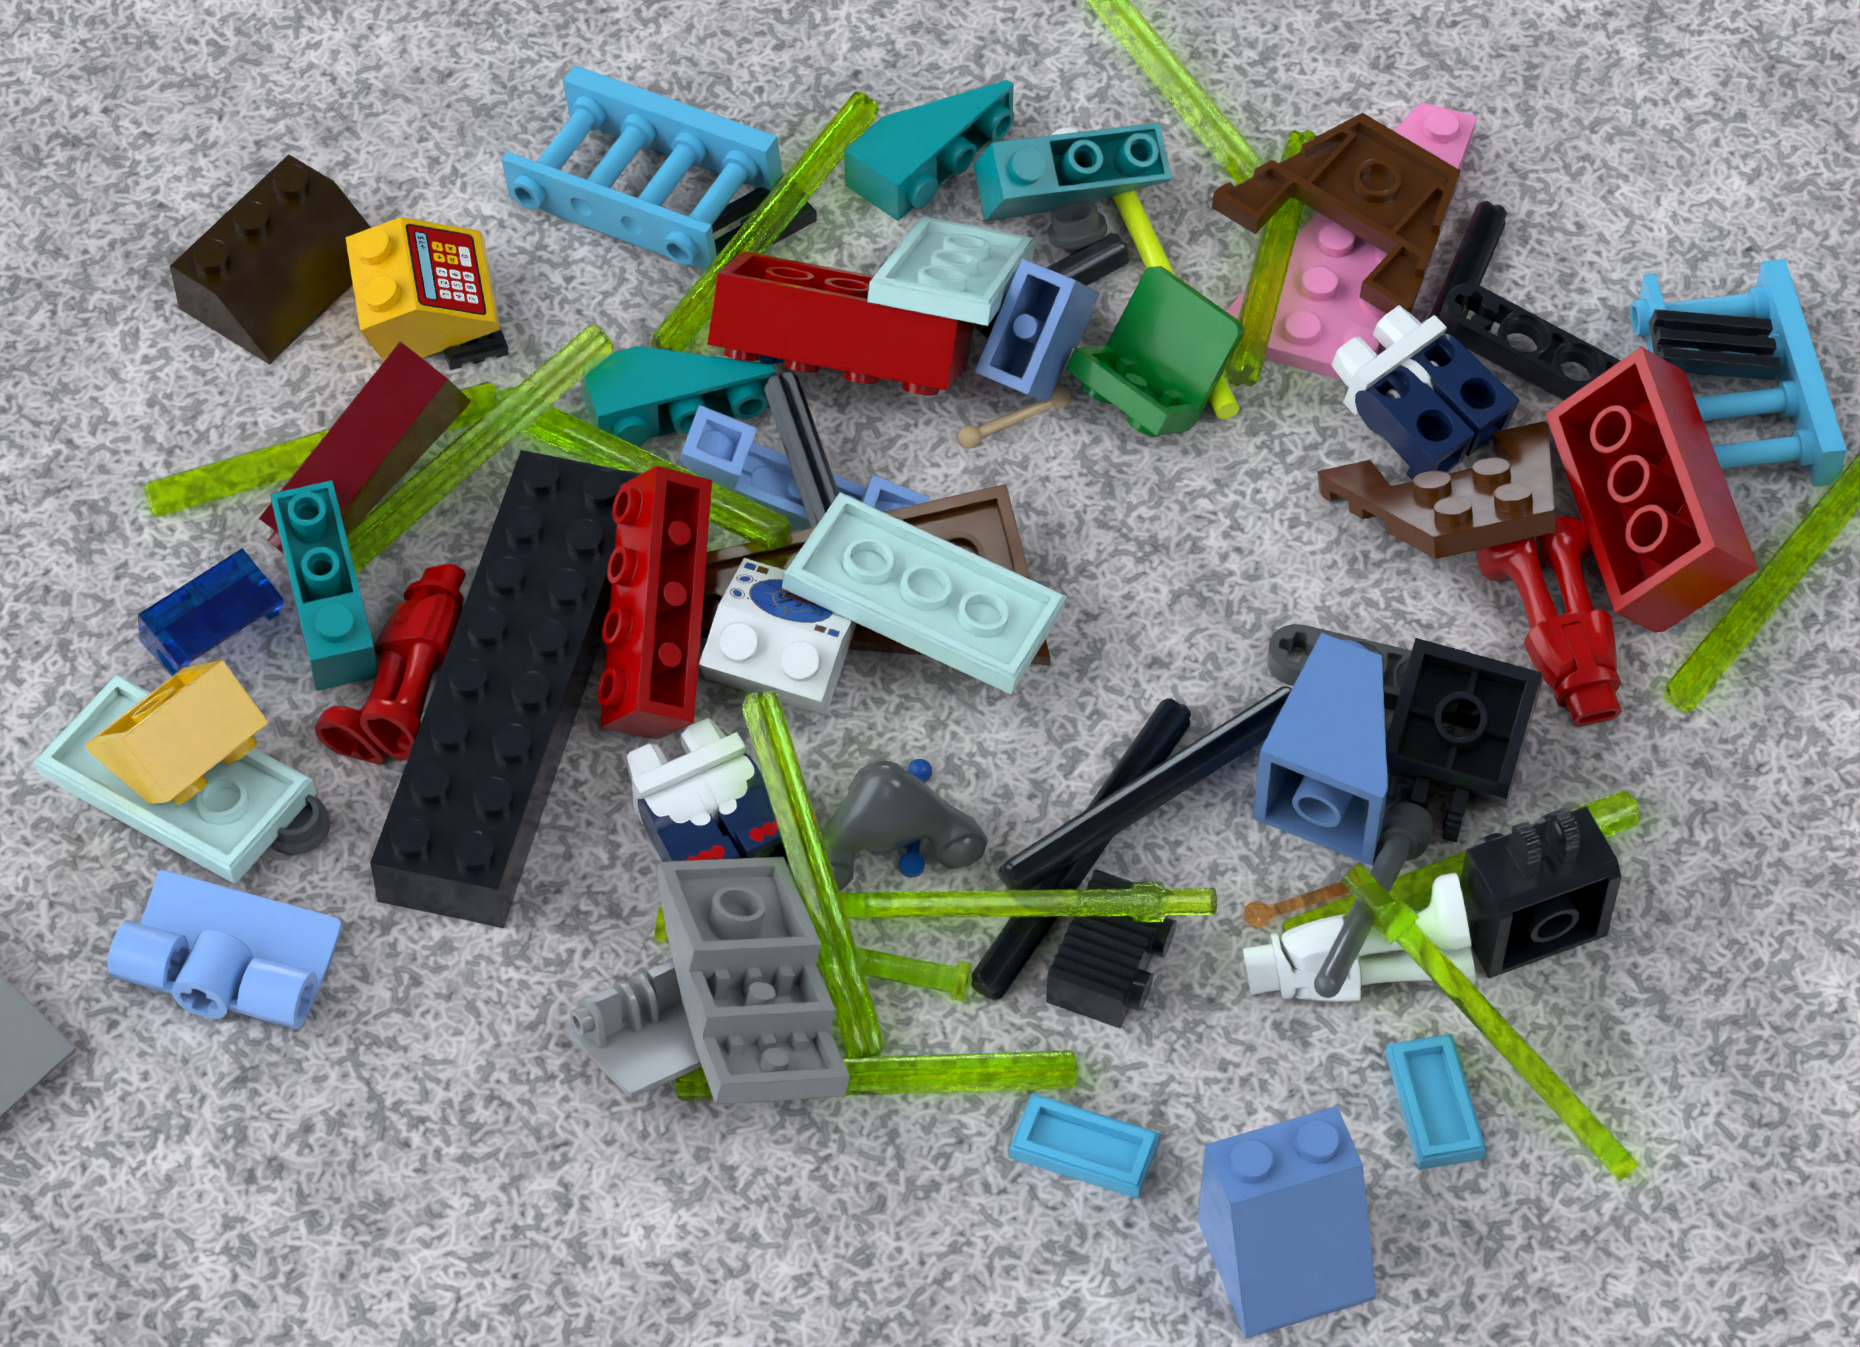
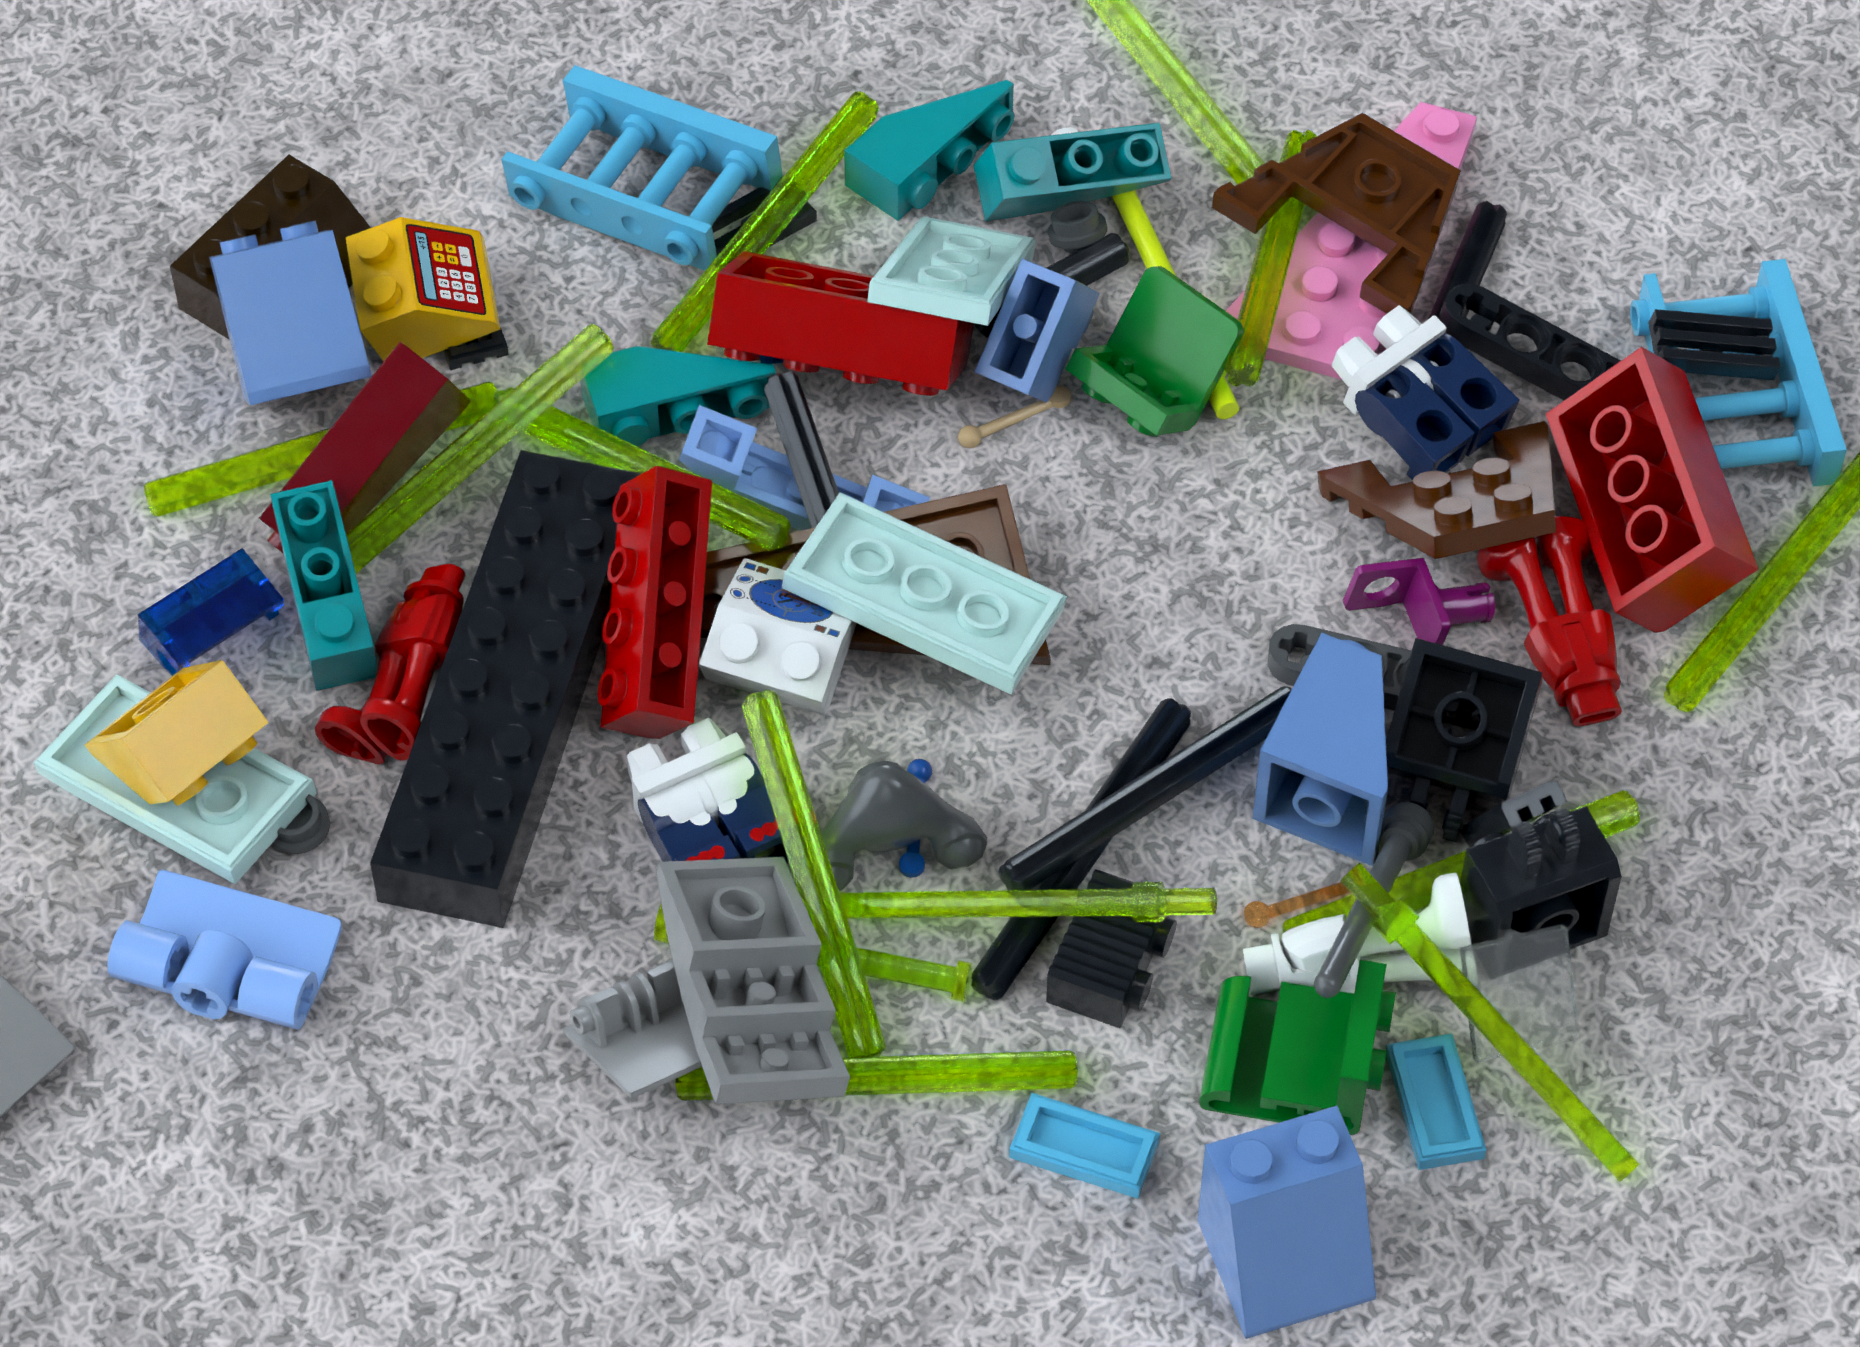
(289, 314): none -> medium blue slope
(1297, 1051): none -> green piece
(1428, 607): none -> magenta bracket
(1516, 810): none -> black tile
(1528, 984): none -> clear piece

